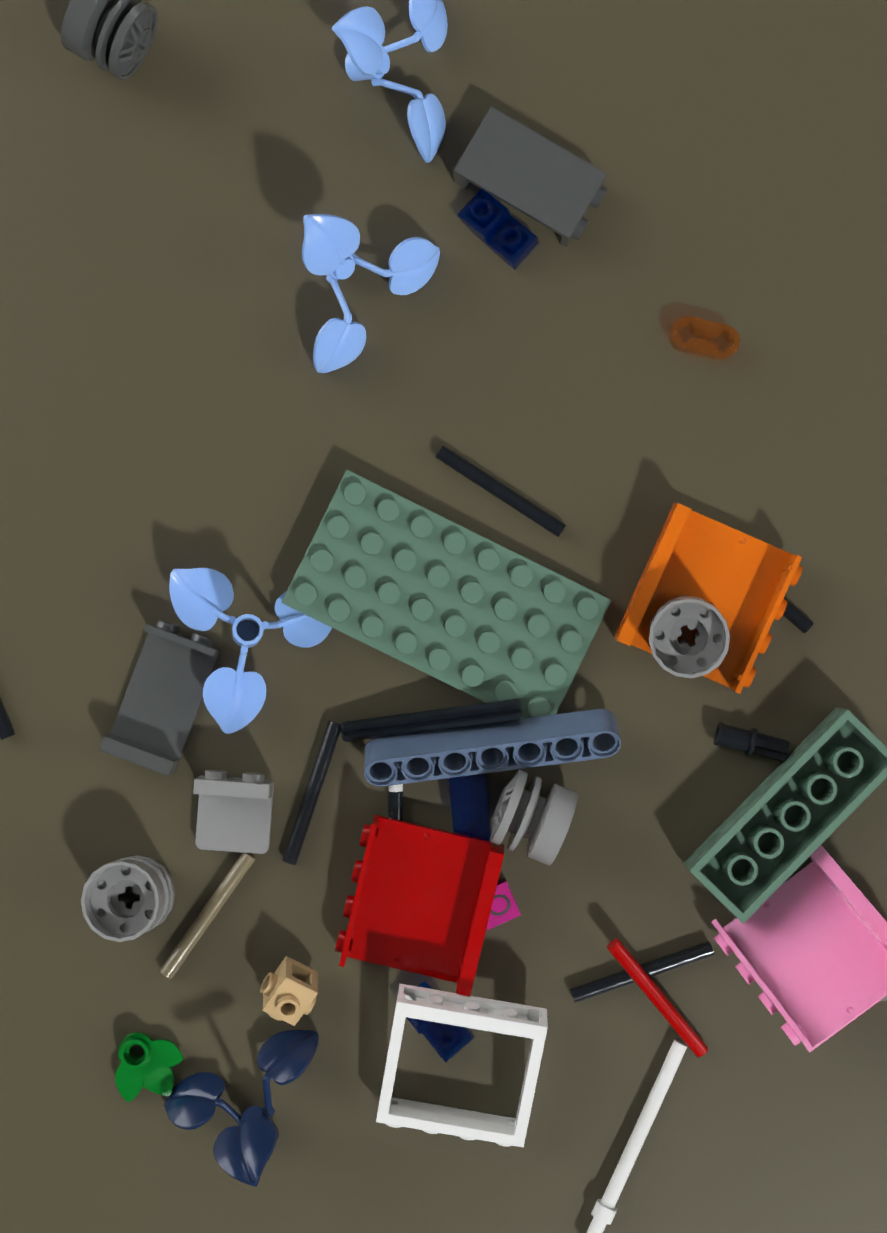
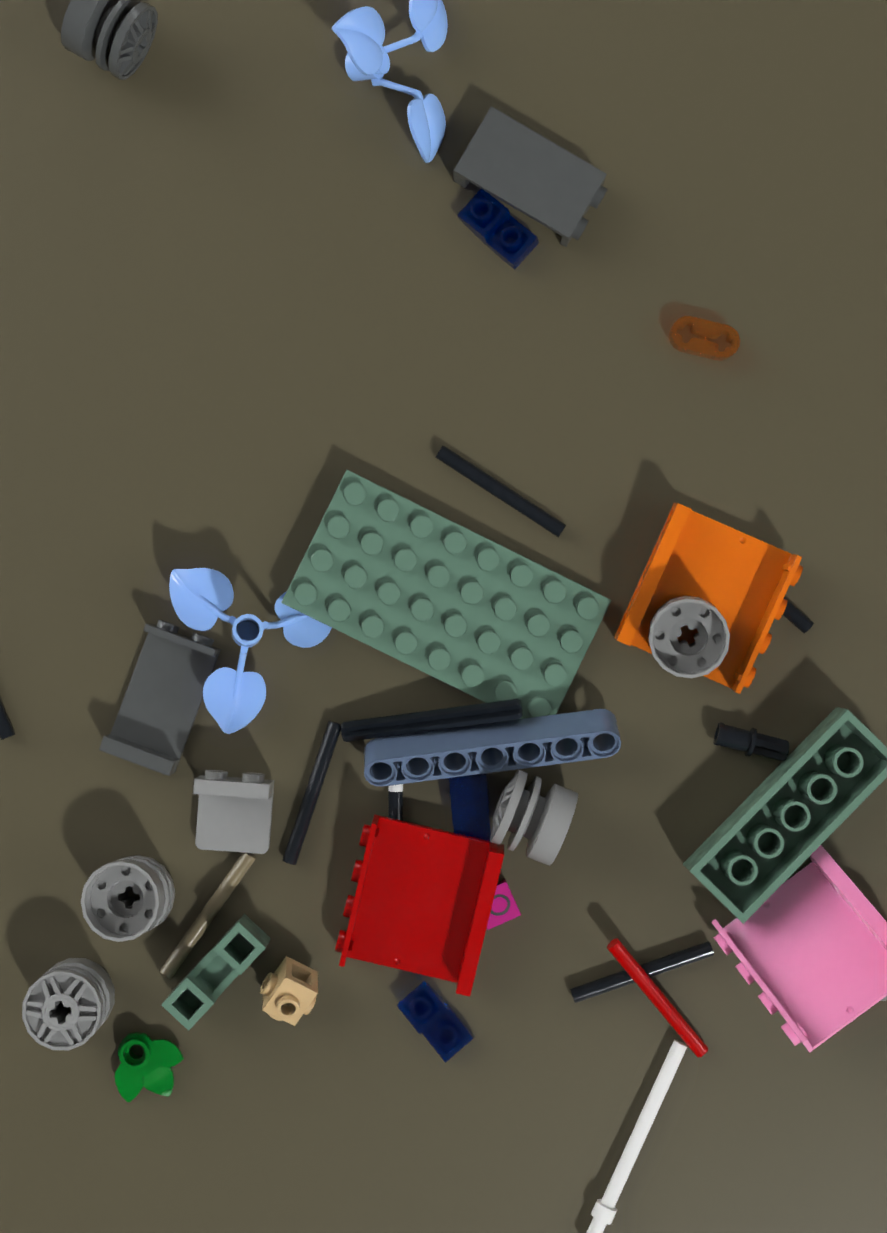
(78, 985): none -> light grey wheel
(216, 972): none -> sand green arch
(246, 1147): dark blue plant -> none
(330, 251): light blue plant -> none
(475, 1014): white window -> none

